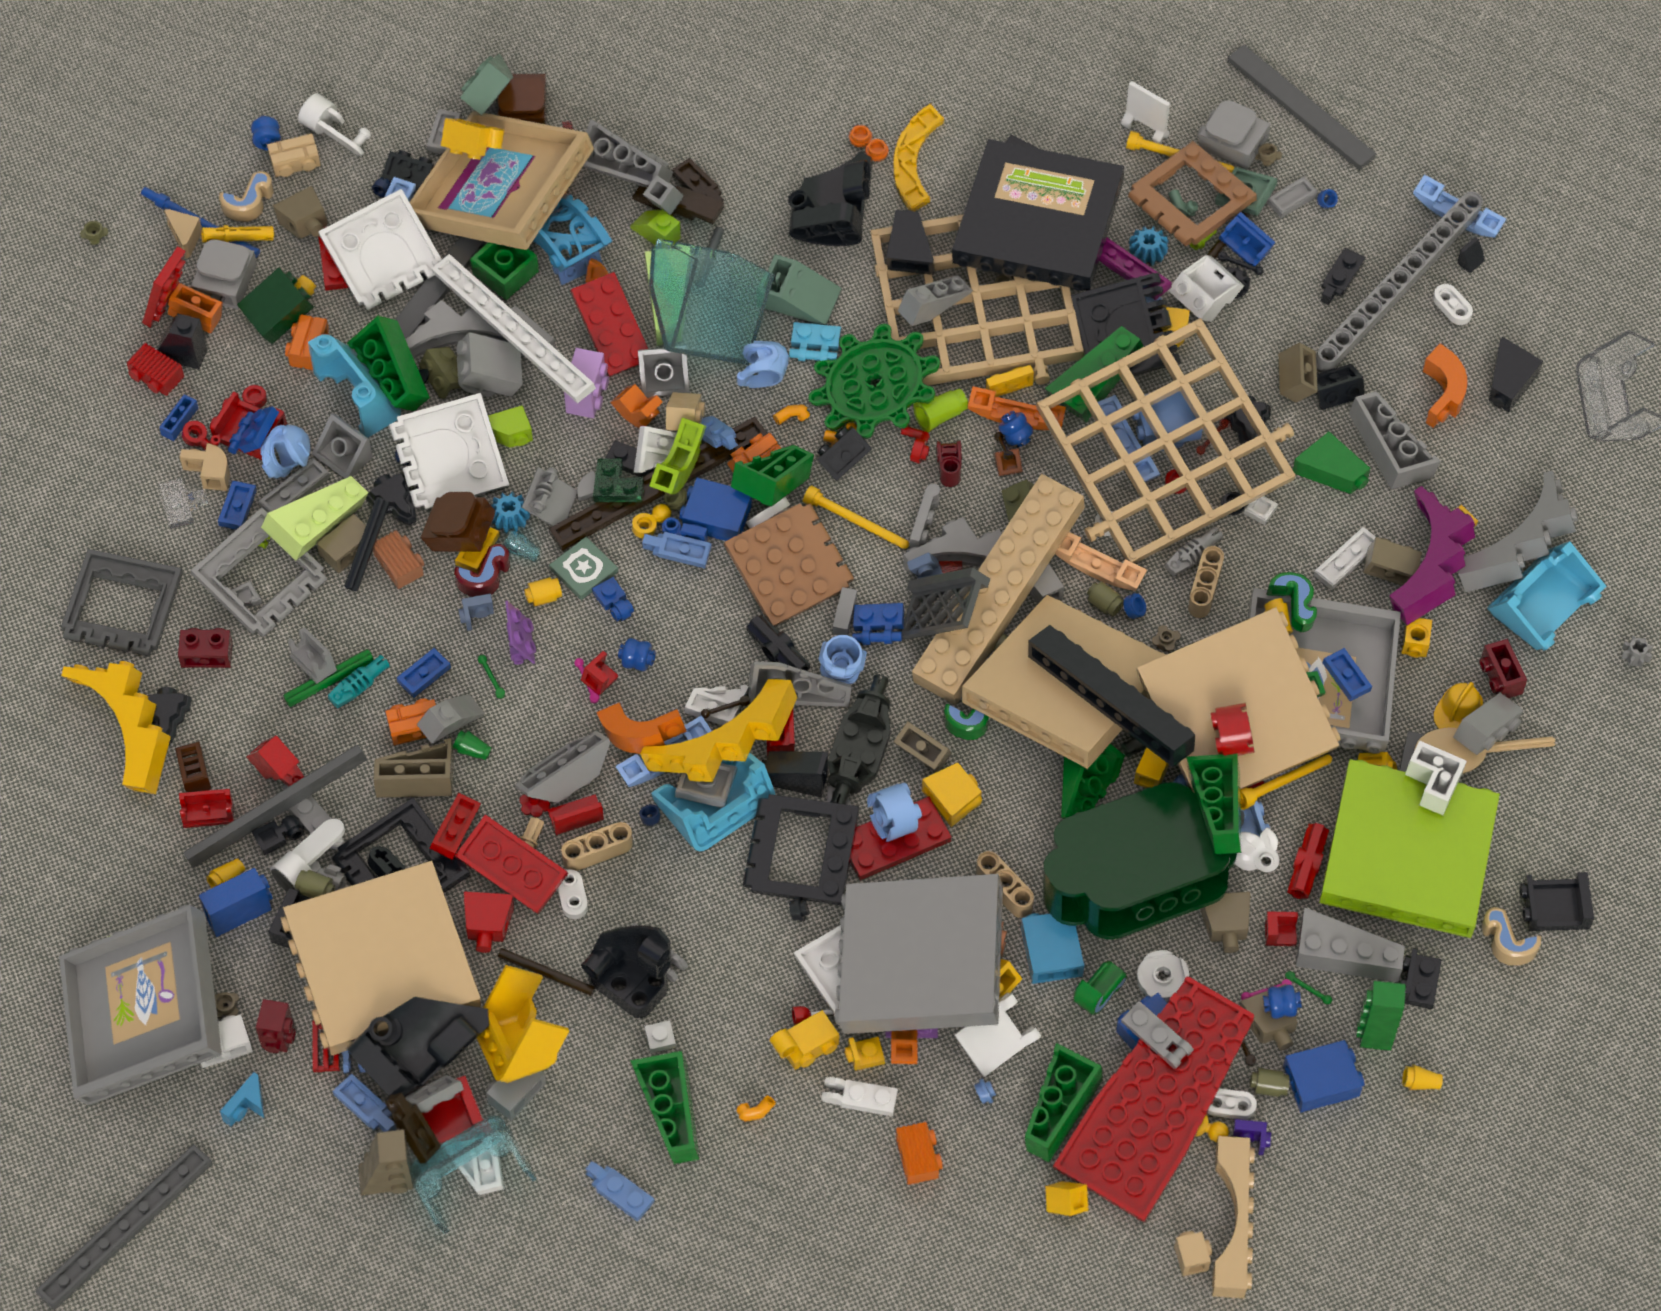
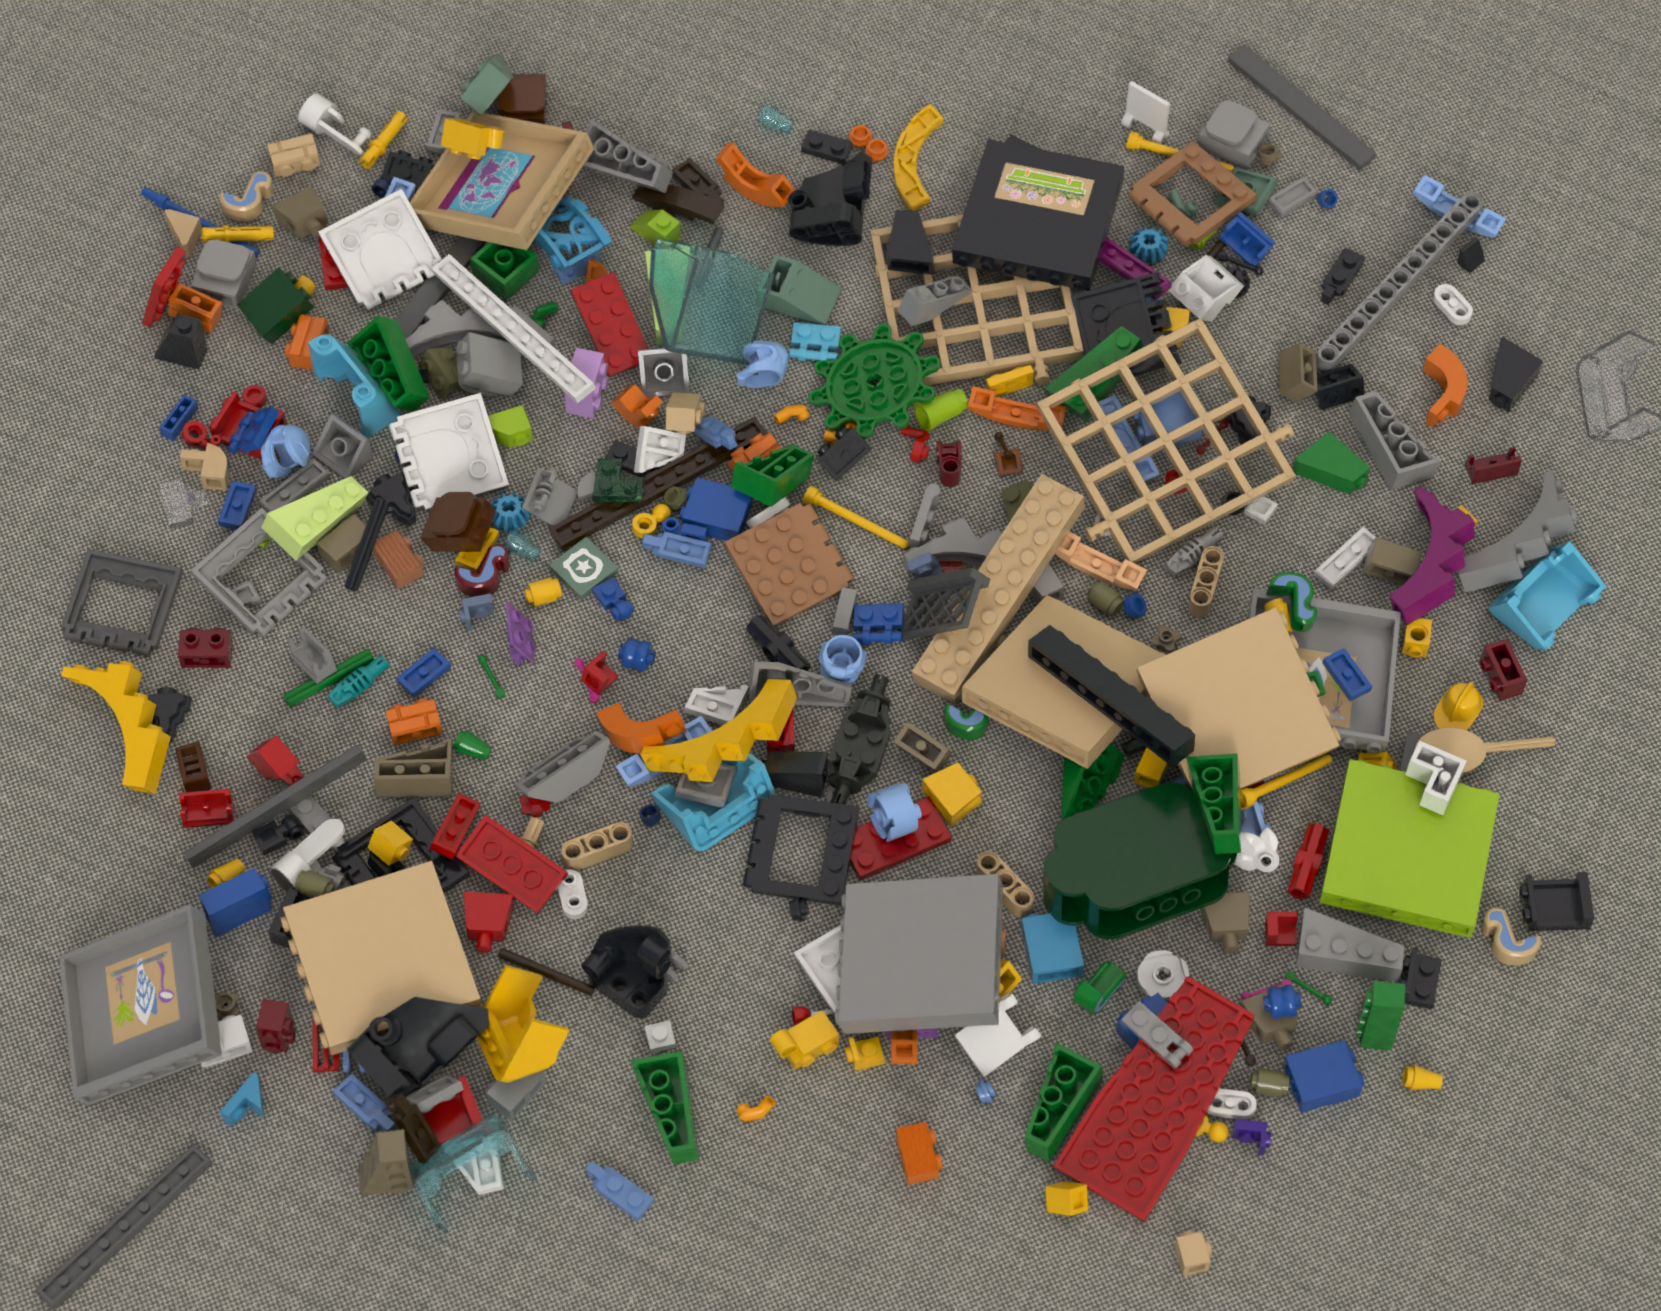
(91, 227): olive plate -> none
(155, 369): red brick -> none
(265, 131): blue piece -> none
(378, 146): none -> yellow pin
(390, 843): none -> yellow brick
(449, 717): light grey slope -> none
(543, 311): none -> green arm
(576, 814): red panel -> none
(663, 195): light grey brick -> none
(677, 467): lime arch -> none
(744, 701): dark brown hinge -> none
(751, 182): none -> orange arch
(774, 119): none -> clear light blue cone
(826, 147): none -> black plate
(861, 1096): white hinge -> none
(1015, 429): blue piece -> none
(1233, 730): red brick -> none
(1233, 1166): tan arch -> none
(1489, 724): light grey brick -> none
(1493, 467): none -> dark red hinge
(1637, 652): light grey gear -> none

